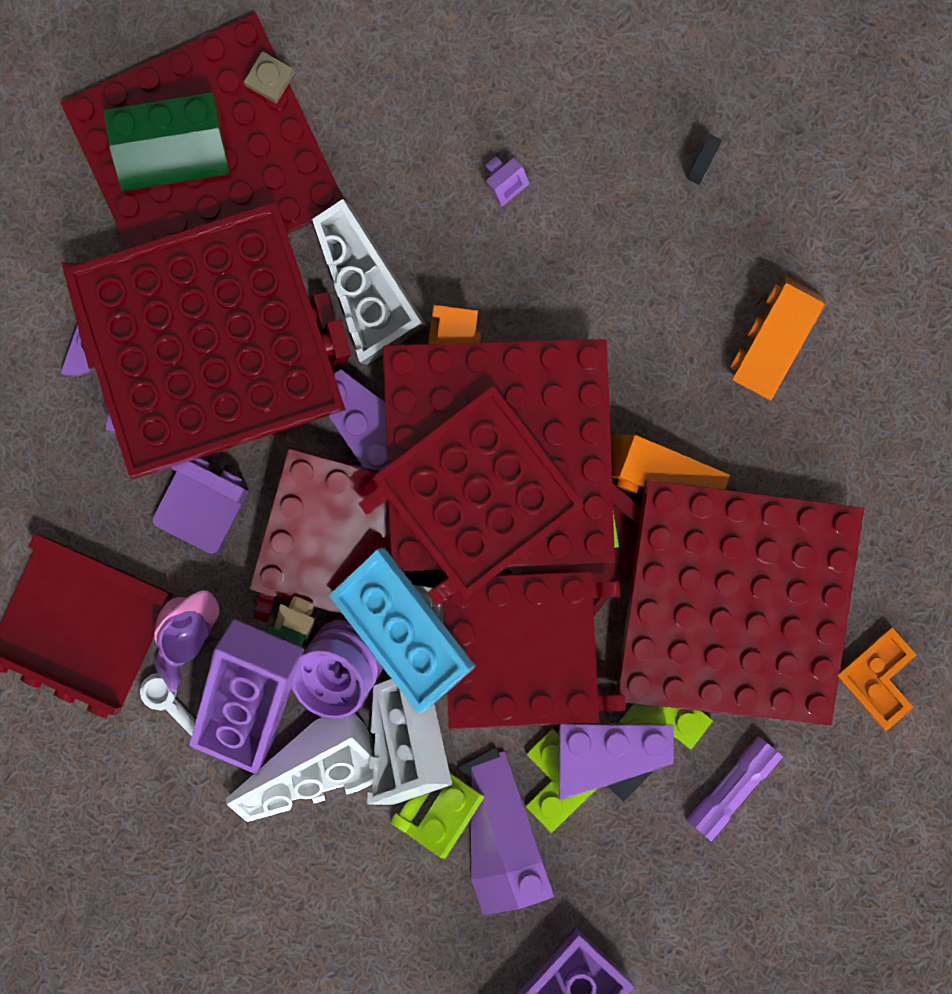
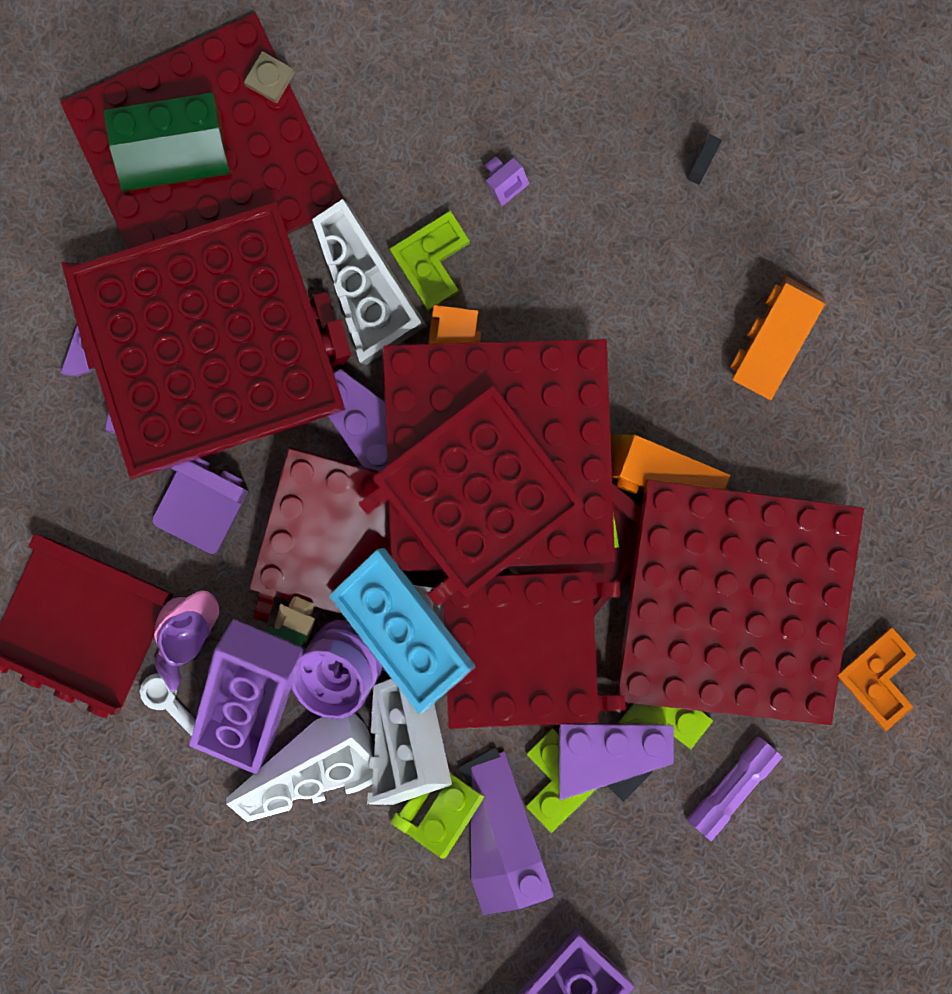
(422, 256): none -> lime plate

